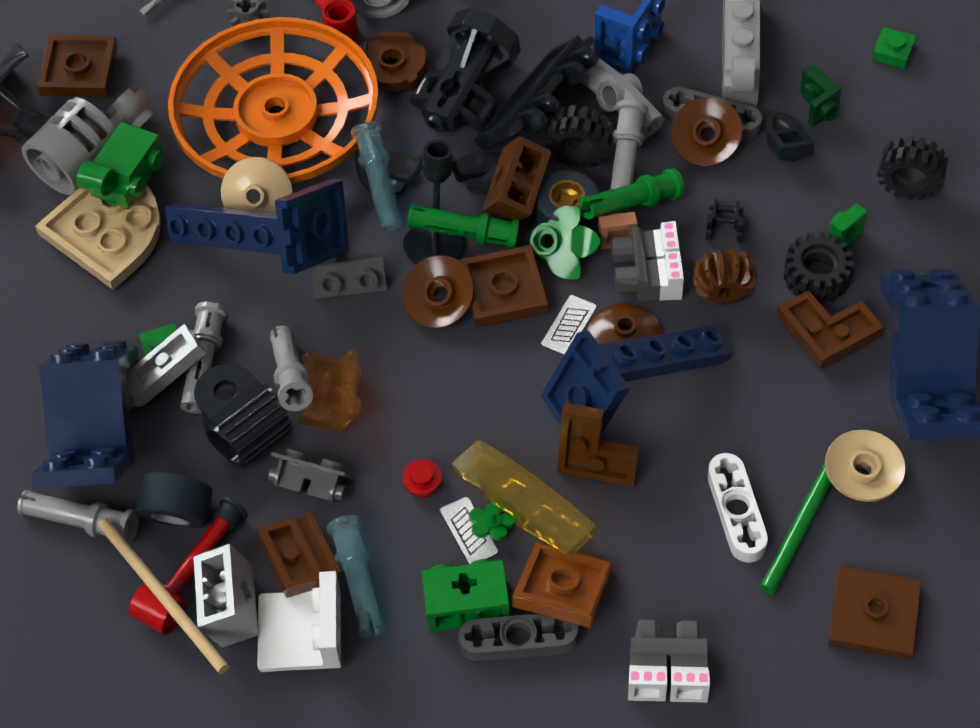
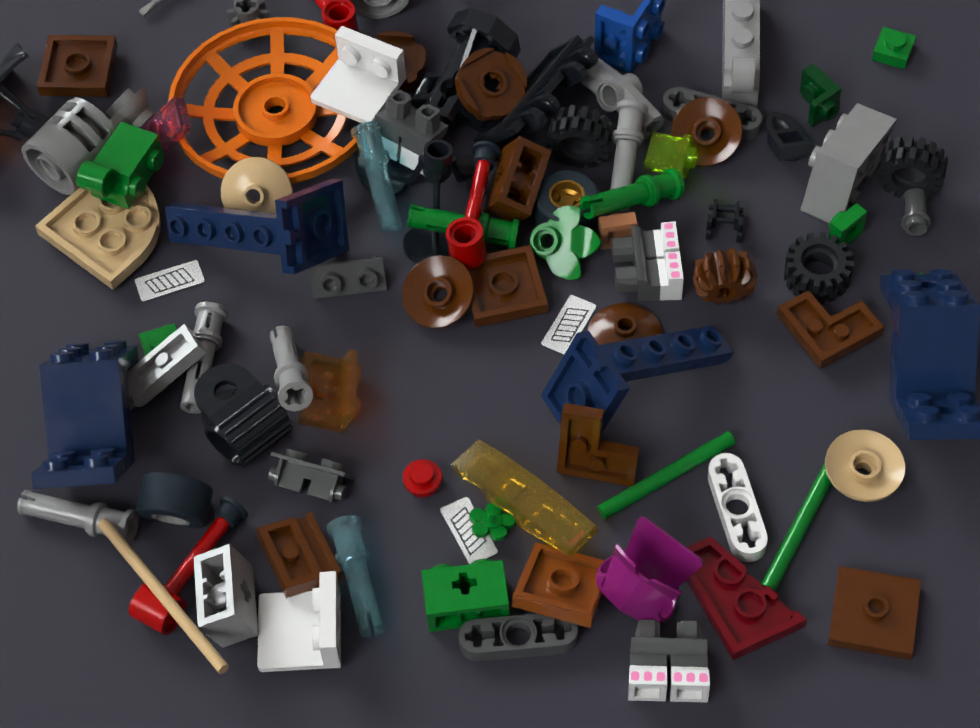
(169, 280): none -> clear sticker
(170, 123): none -> clear pink plate
(361, 76): none -> white bracket
(408, 128): none -> dark grey hips
(466, 234): none -> red piece
(496, 65): none -> reddish brown plate
(648, 573): none -> magenta piece
(665, 475): none -> green bar
(671, 152): none -> clear neon green bracket
(737, 604): none -> dark red wing
(845, 160): none -> light grey wedge
(915, 217): none -> dark grey pin

